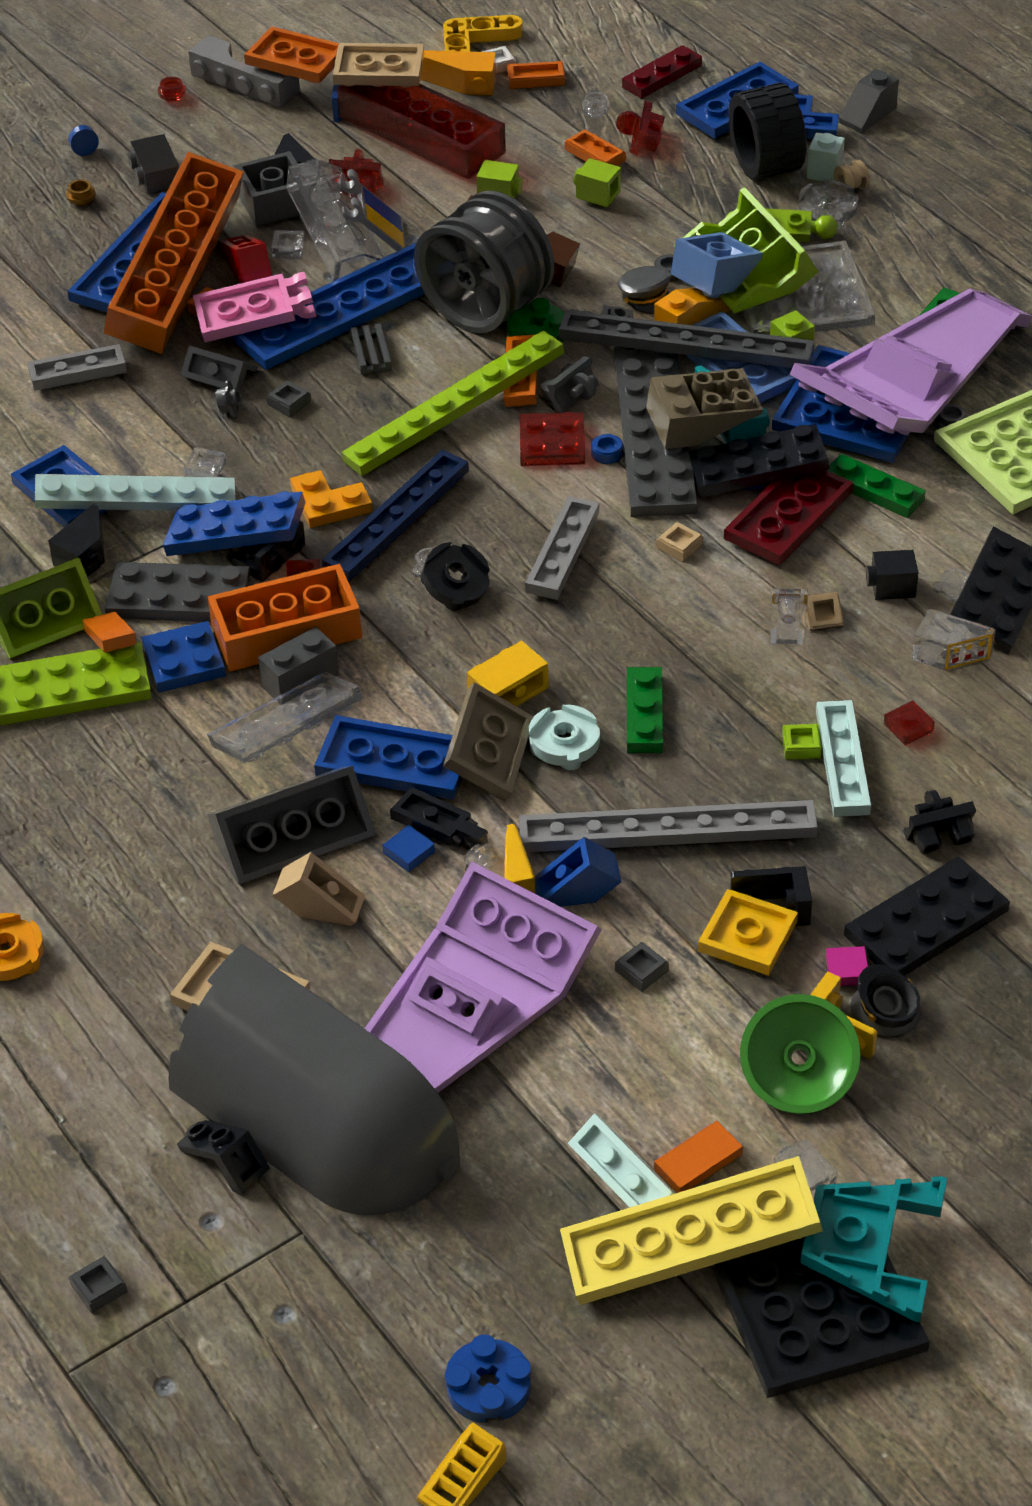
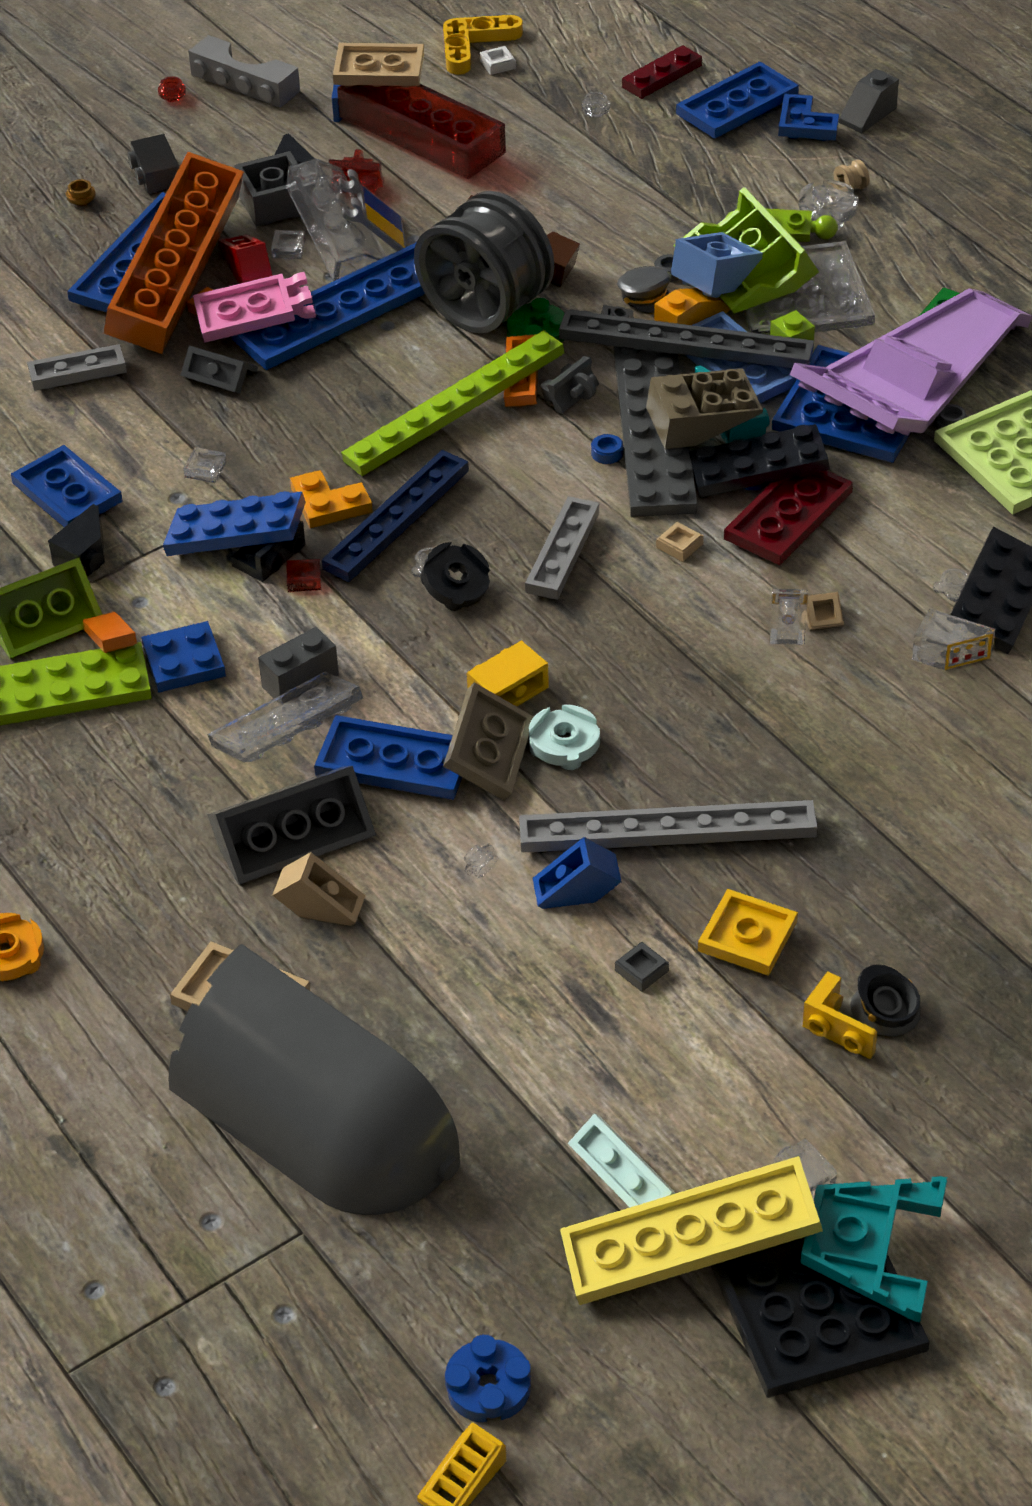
(83, 140): blue tile -> none
(98, 1284): dark grey tile -> none
(129, 492): light aqua plate -> none
(170, 590): dark grey plate -> none
(229, 399): dark grey plate -> none
(230, 1148): black bracket -> none
(275, 611): orange brick -> none
(288, 398): dark grey tile -> none
(293, 54): orange plate -> none
(368, 334): dark grey tile -> none
(408, 848): blue tile -> none
(438, 820): black hinge -> none
(461, 71): light orange slope -> none
(490, 951): lavender wing -> none
(500, 178): lime brick -> none
(516, 861): yellow slope -> none
(536, 74): orange tile -> none
(552, 439): clear red plate -> none
(588, 145): orange plate -> none
(597, 182): lime brick -> none
(643, 128): clear red hips -> none
(644, 710): green plate -> none
(698, 1157): orange tile -> none
(767, 131): black tyre -> none
(777, 883): black bracket -> none
(801, 741): lime tile -> none
(806, 1026): bright green dish -> none
(824, 156): light aqua brick -> none
(843, 758): light aqua plate -> none
(846, 963): dark pink tile -> none
(879, 486): green plate -> none
(893, 574): black brick -> none
(909, 722): clear red plate -> none
(927, 917): black plate -> none
(939, 816): black hips -> none

